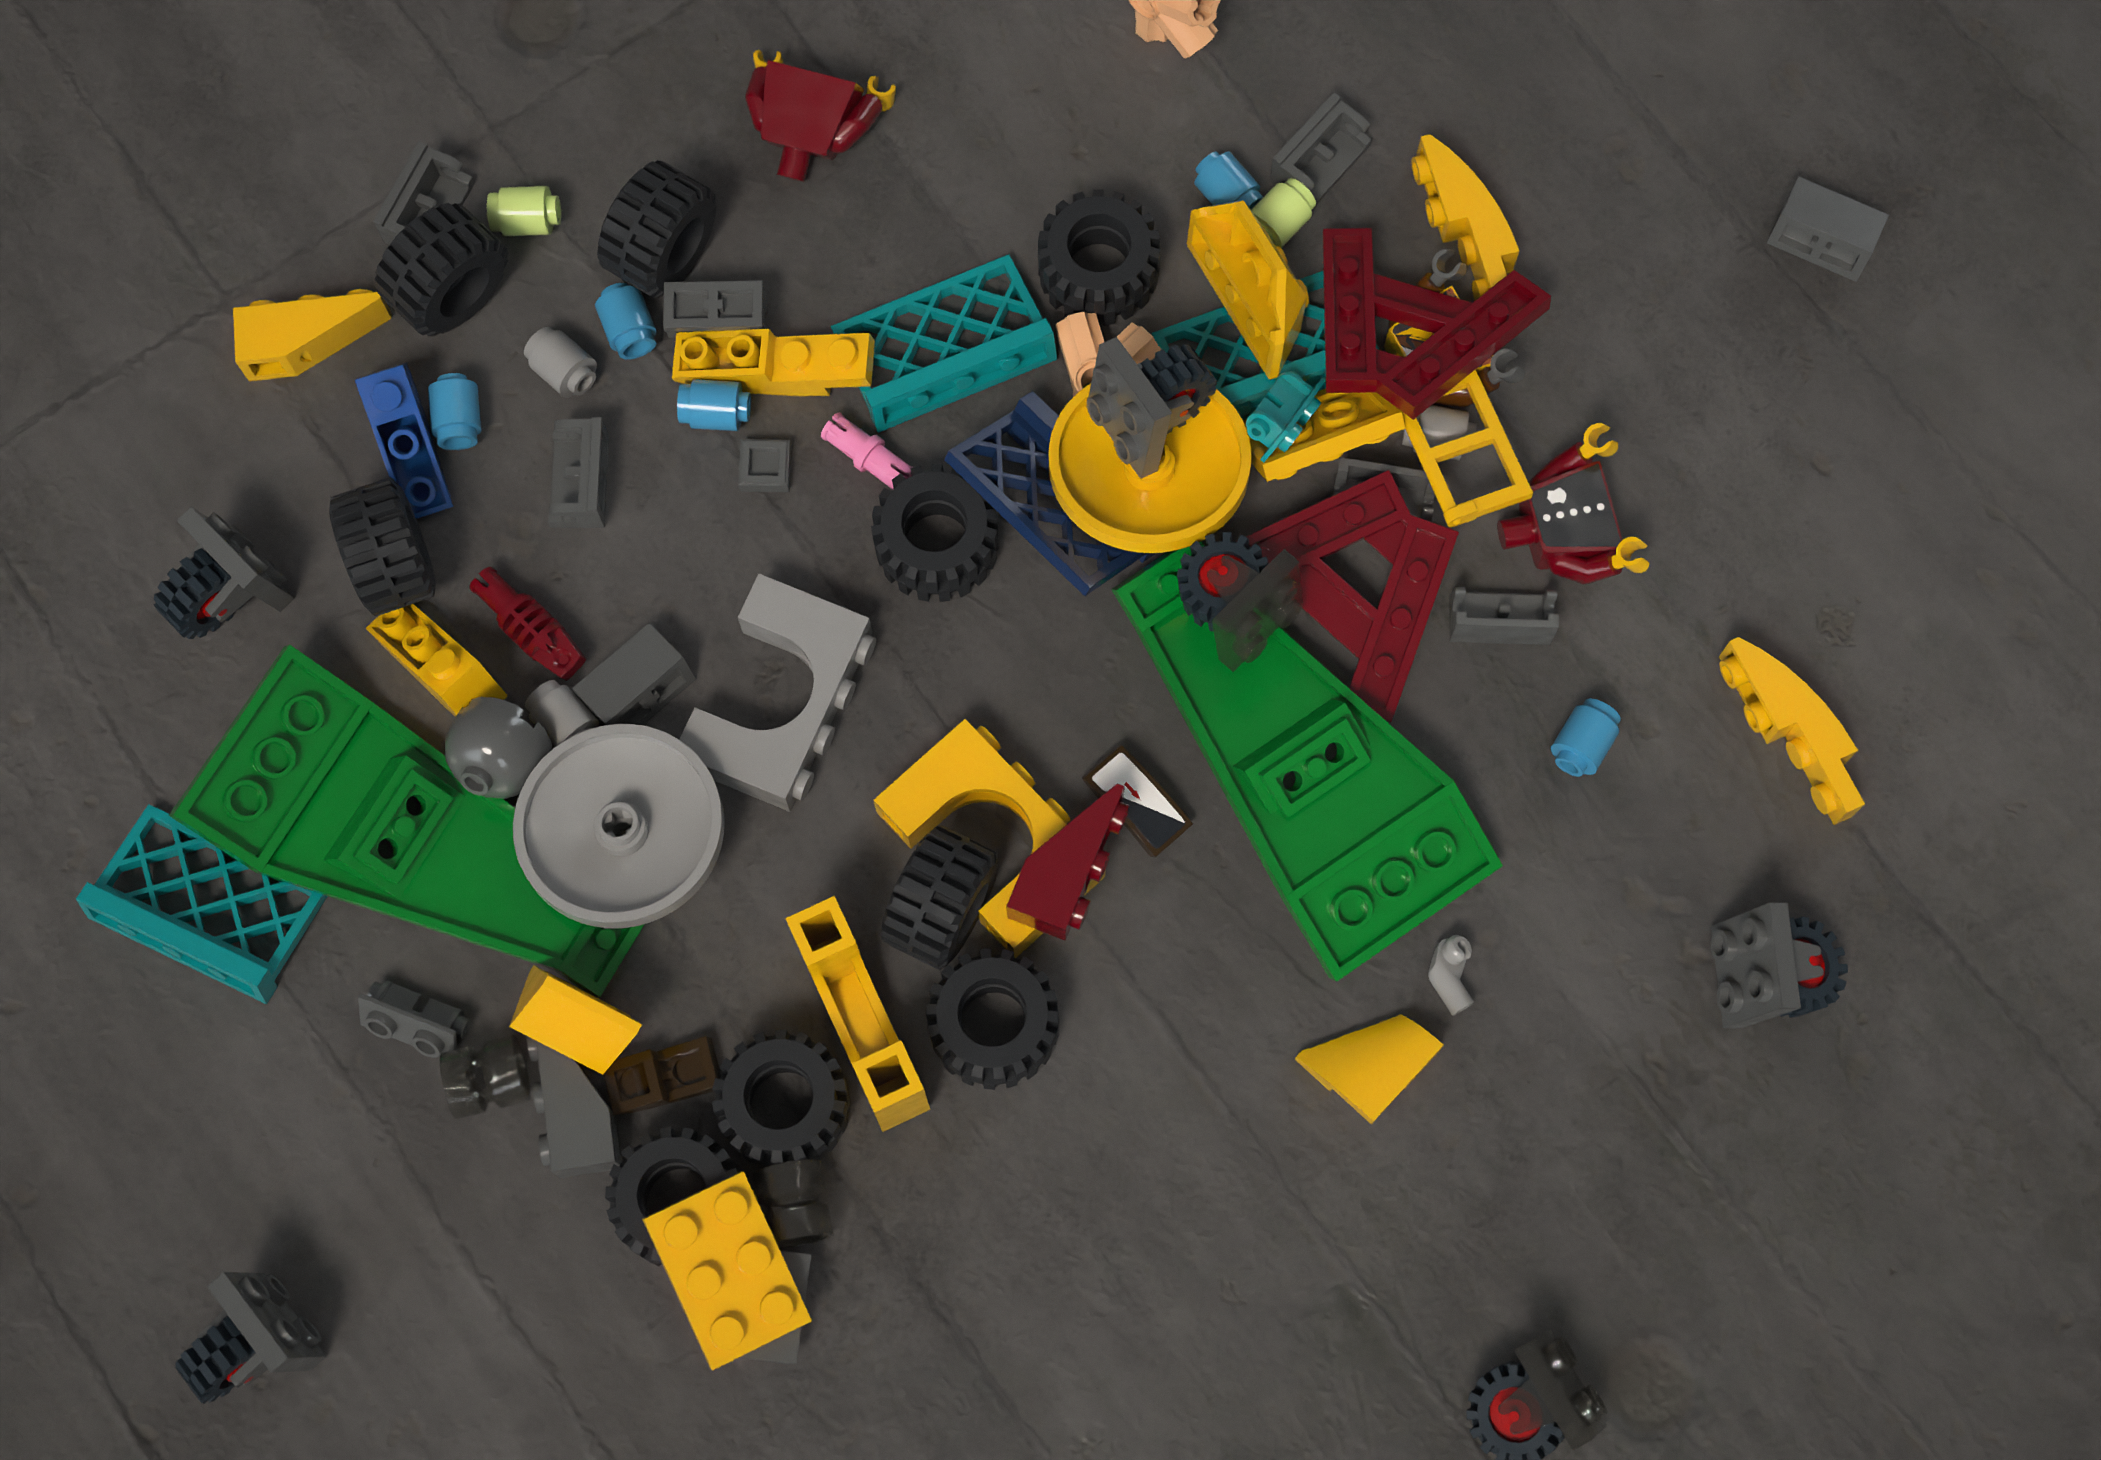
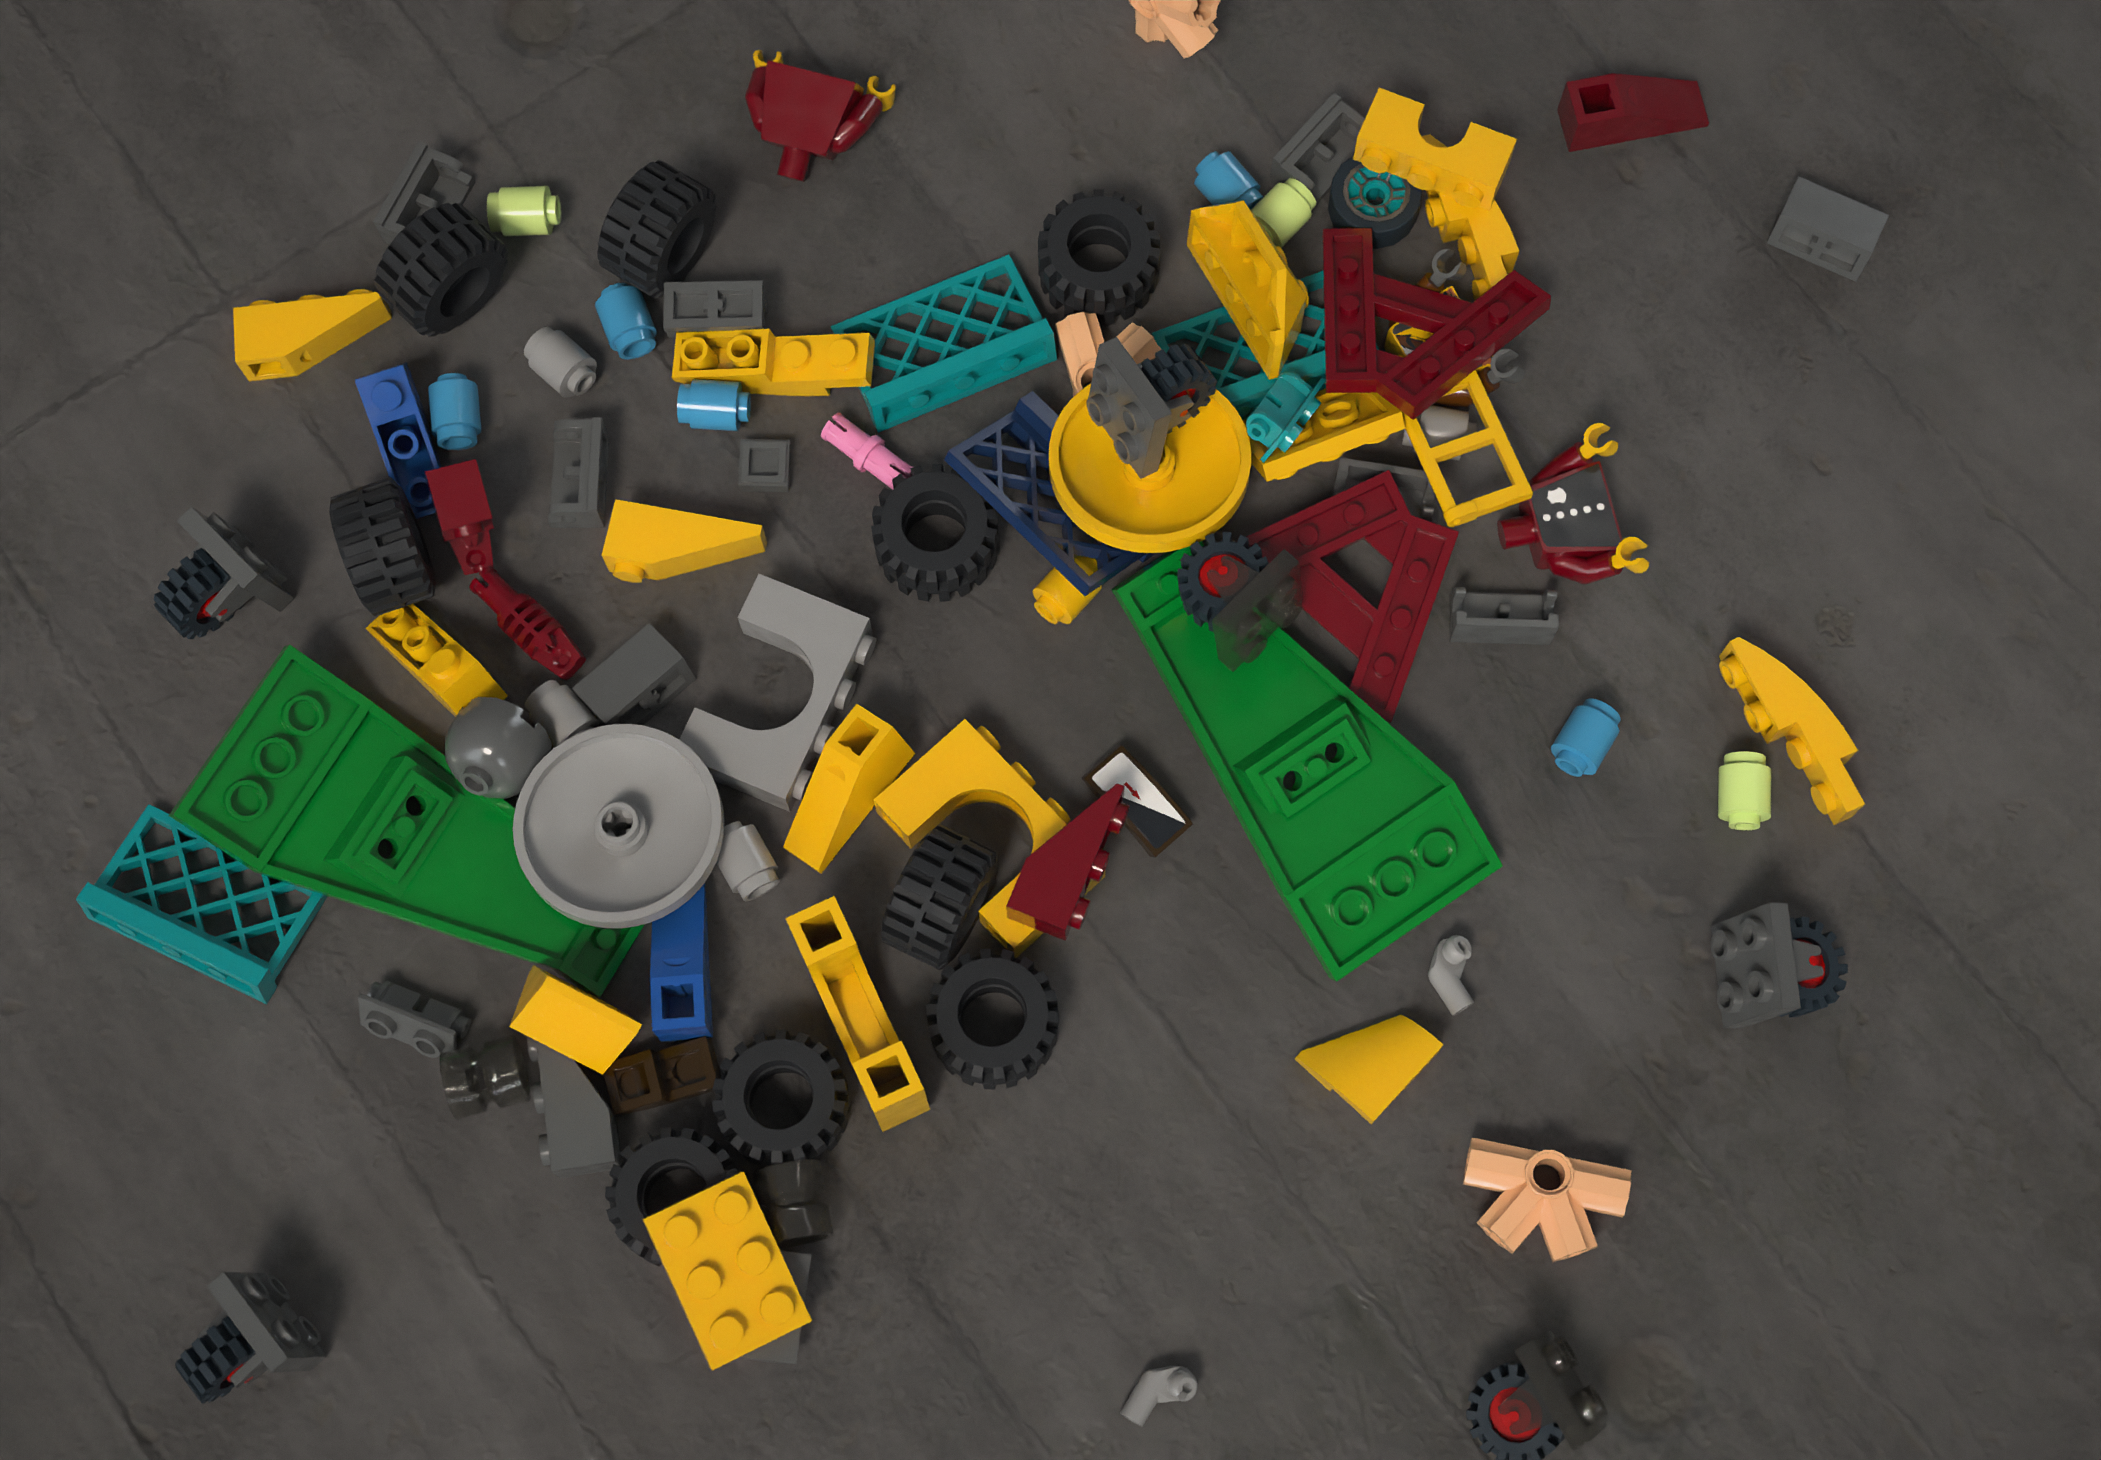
(463, 513): none -> dark red hinge
(671, 542): none -> yellow slope
(681, 973): none -> blue slope
(746, 862): none -> light grey brick
(850, 773): none -> yellow slope
(1058, 599): none -> yellow brick
(1159, 1386): none -> light grey arm
(1389, 220): none -> wheel
(1464, 171): none -> yellow arch
(1526, 1205): none -> light nougat piece
(1627, 108): none -> dark red slope
(1744, 790): none -> yellowish green brick

